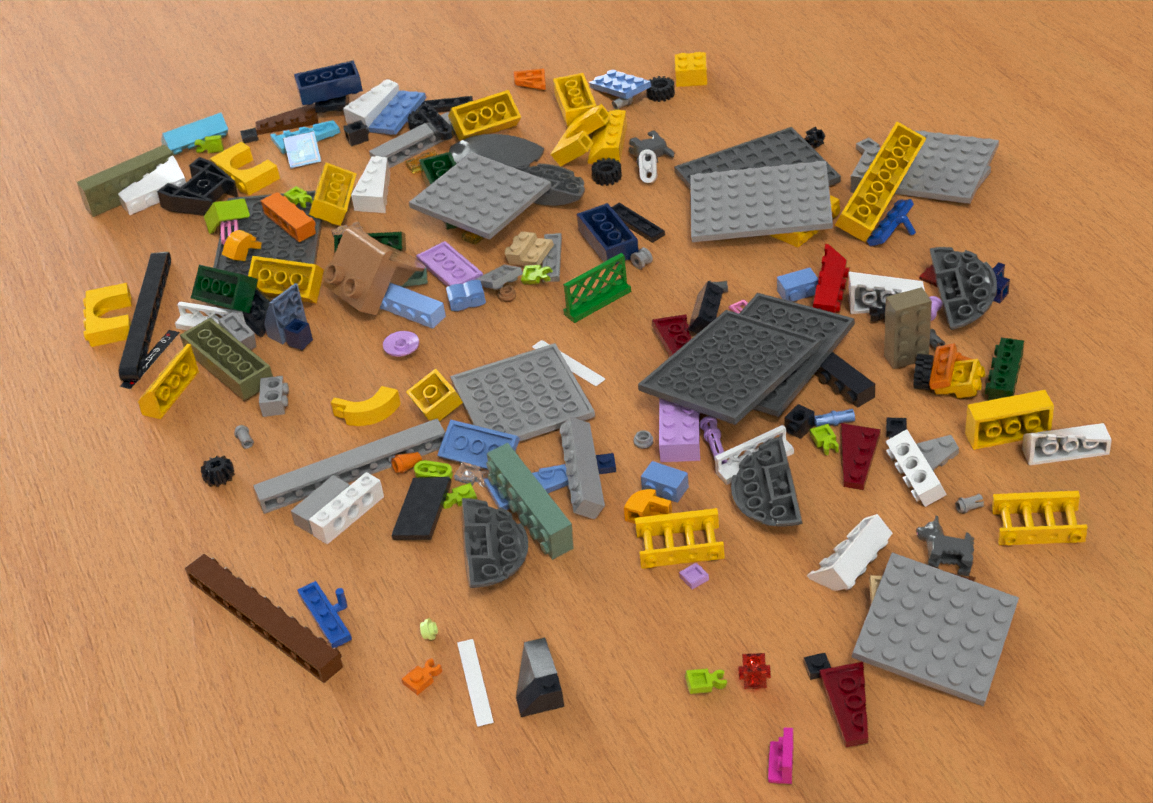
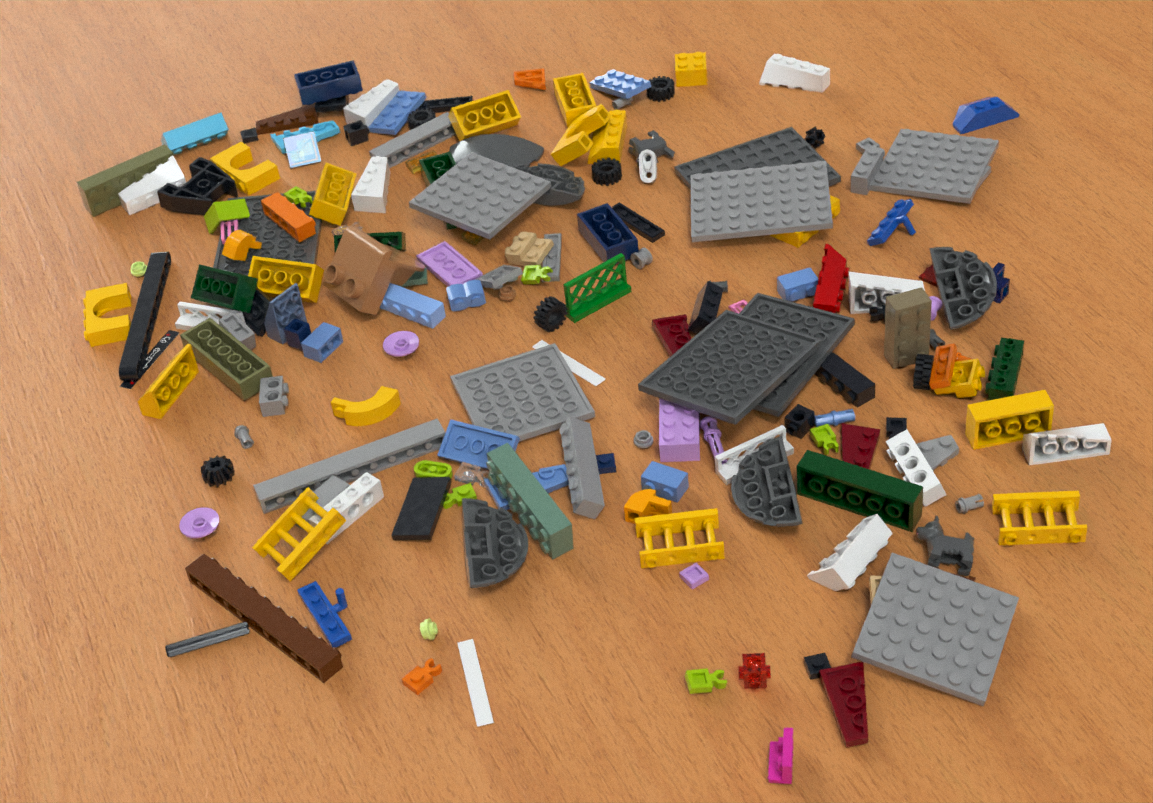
(138, 269): none -> yellowish green plate
(199, 522): none -> lavender dish
(207, 639): none -> axle
(211, 144): lime plate -> none
(310, 545): none -> yellow fence
(322, 342): none -> medium blue brick
(404, 462): orange cone -> none
(433, 120): black beam -> none
(434, 396): yellow brick -> none
(538, 680): black wedge -> none
(550, 314): none -> black tyre
(795, 74): none -> white wedge
(859, 490): none -> dark green brick
(880, 182): yellow brick -> none
(982, 114): none -> blue wedge

